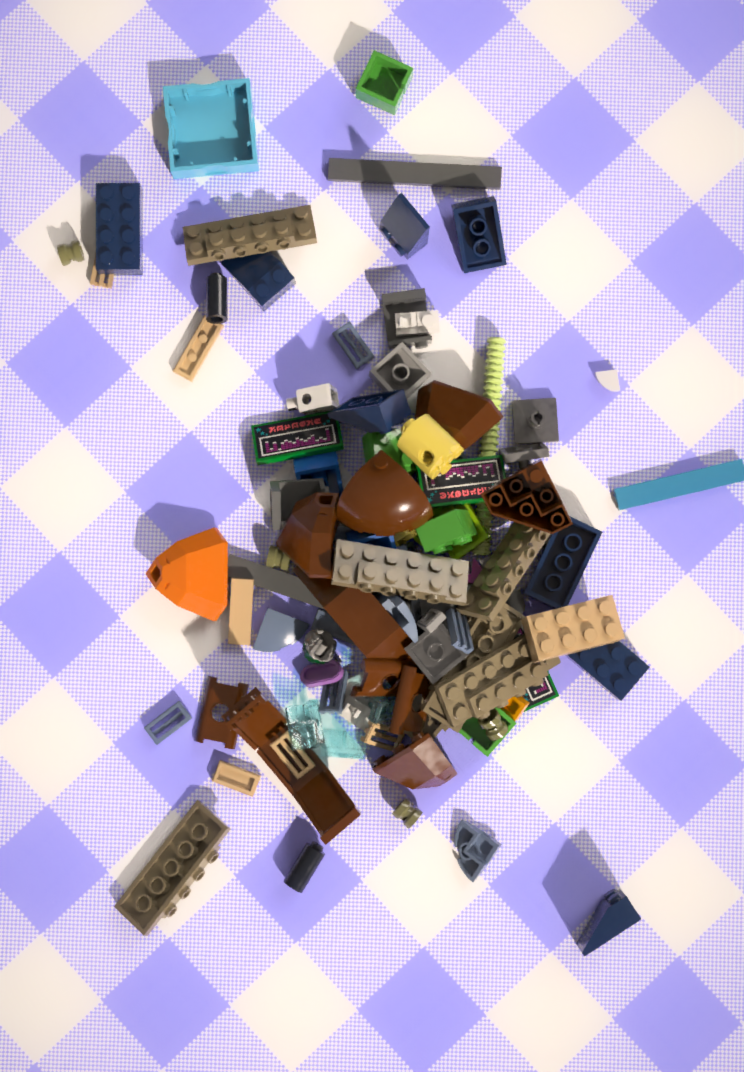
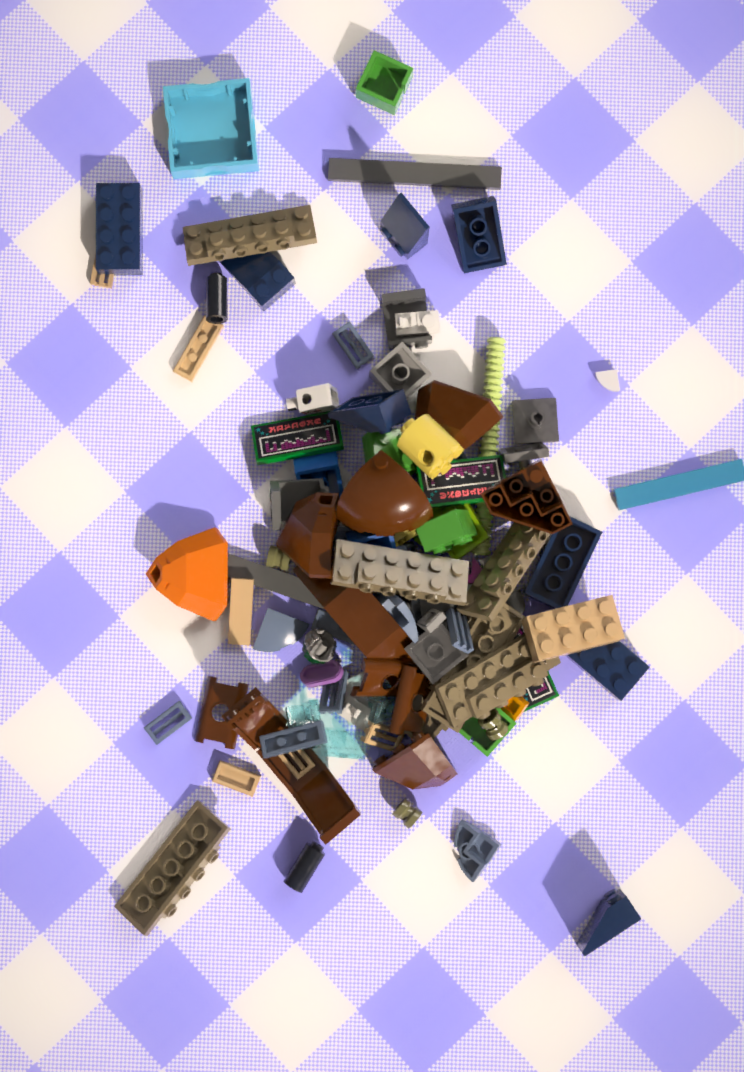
(70, 252): olive wheel -> none
(293, 739): none -> sand blue tile

